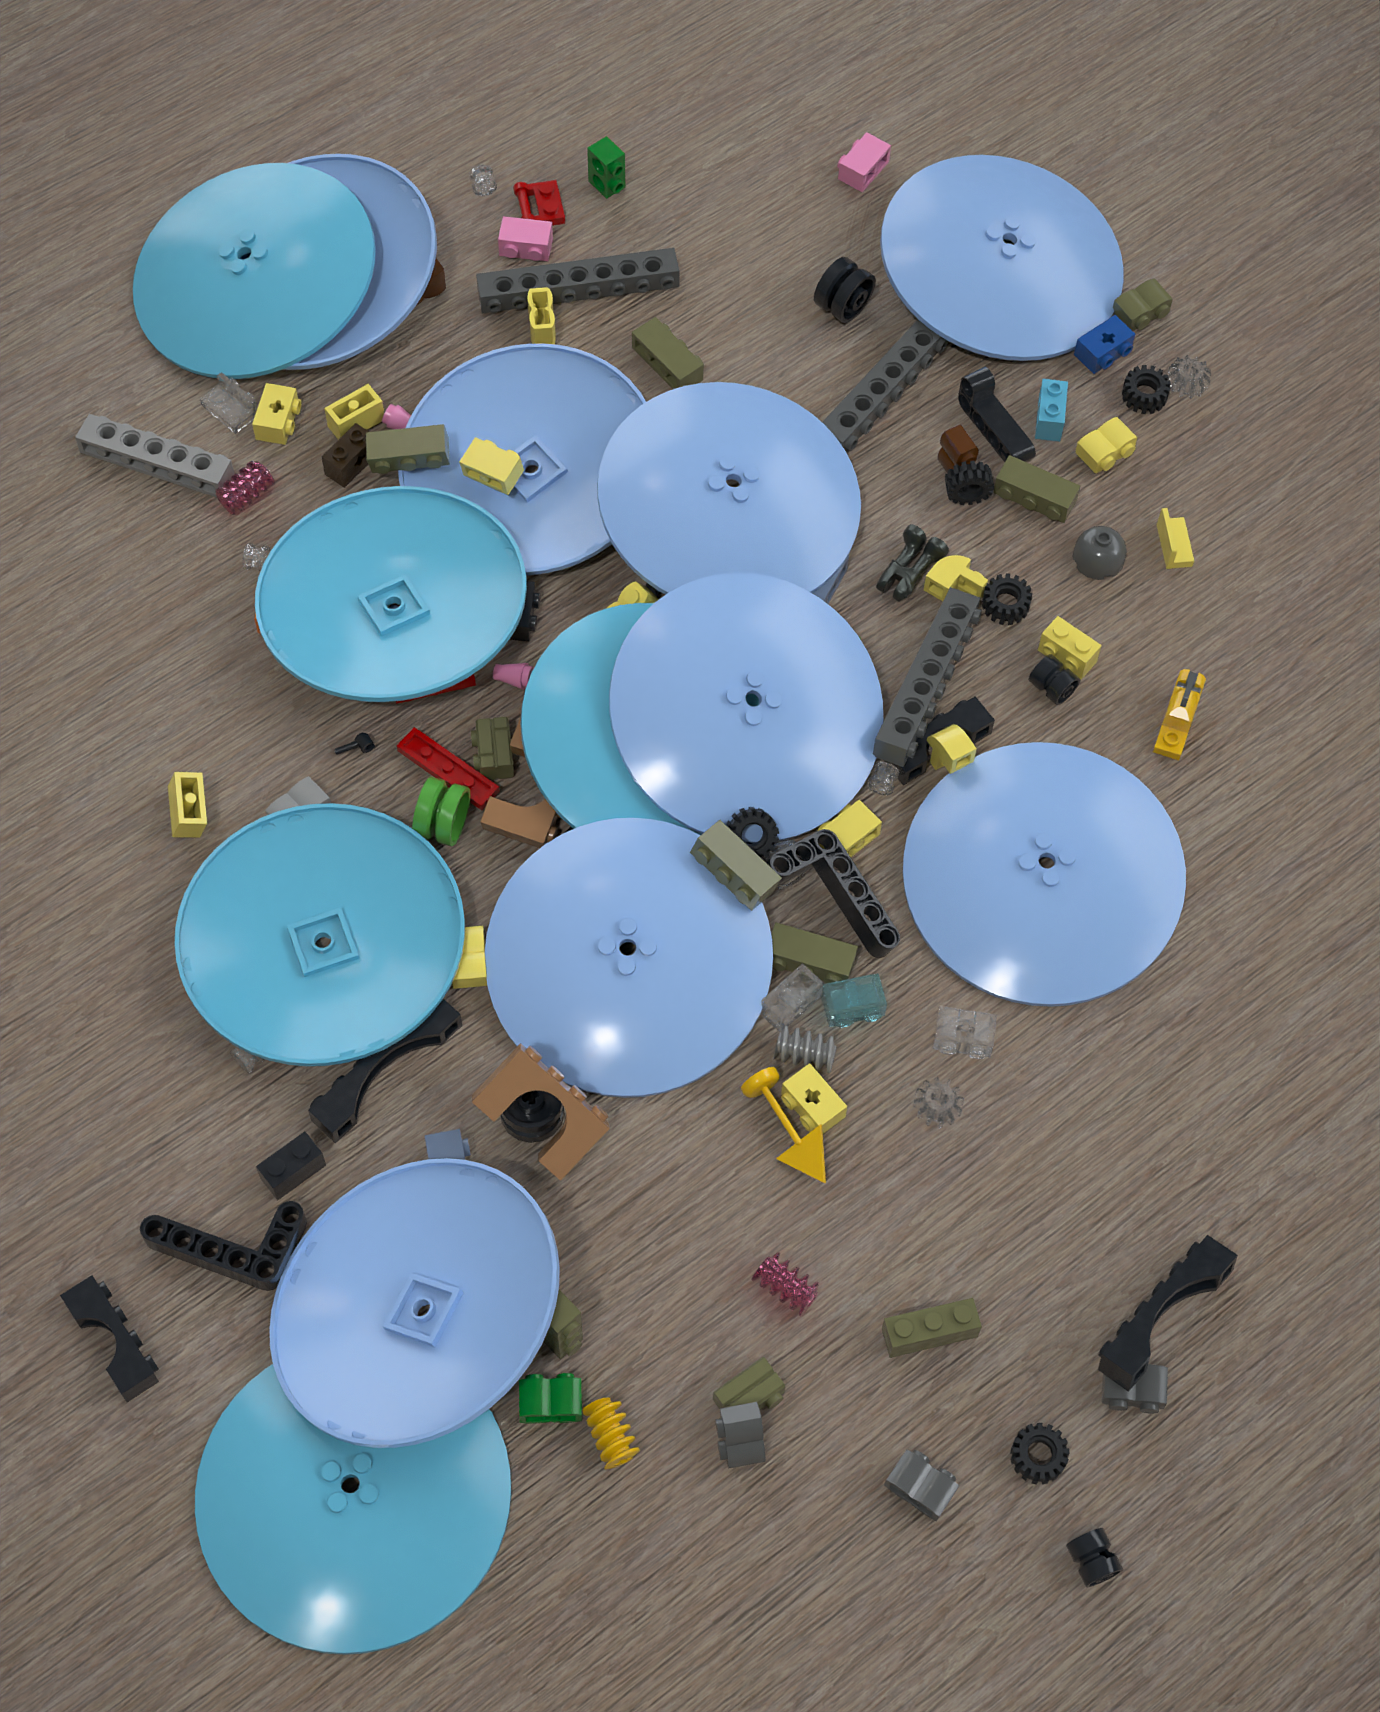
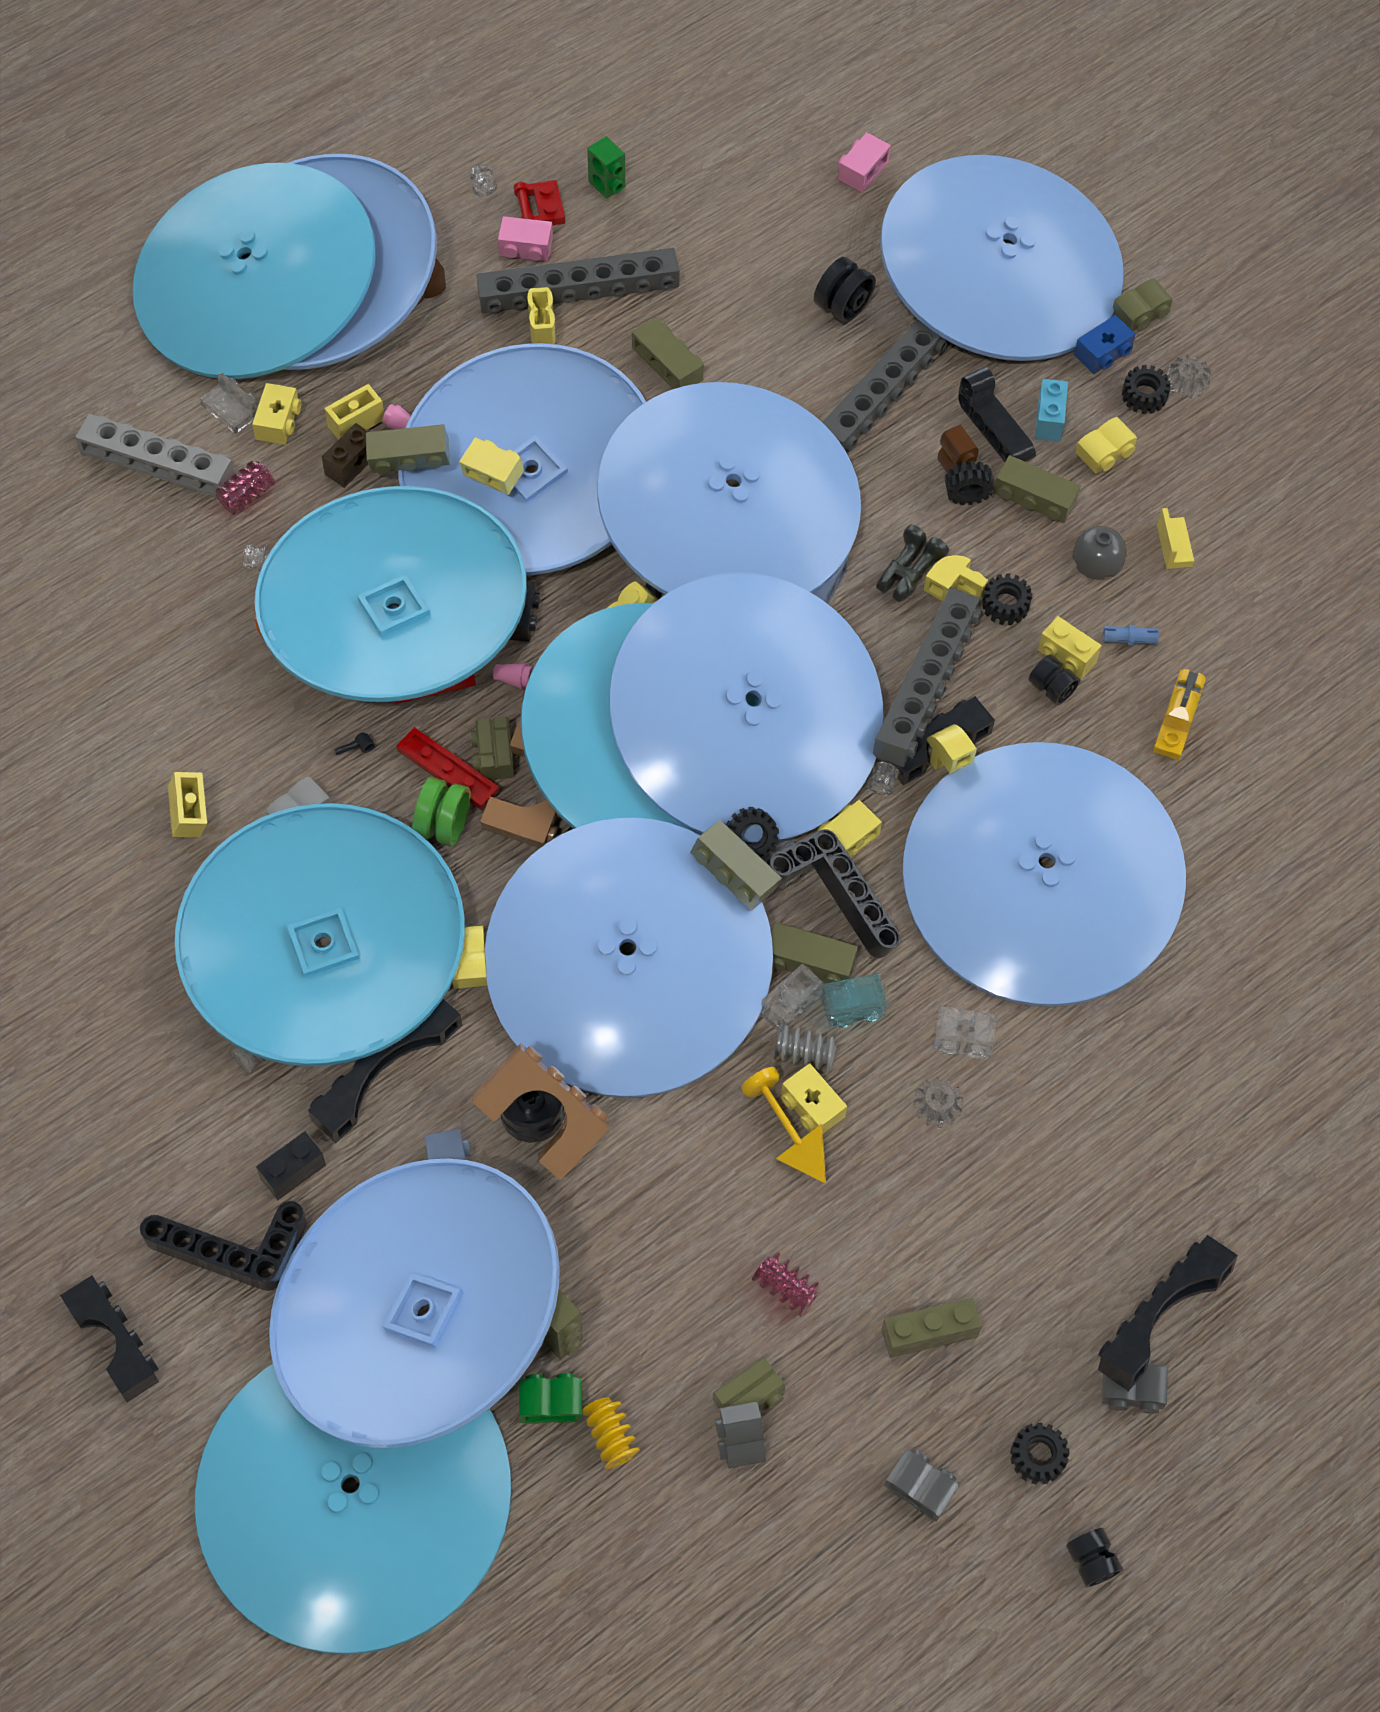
(1130, 635): none -> medium blue pin

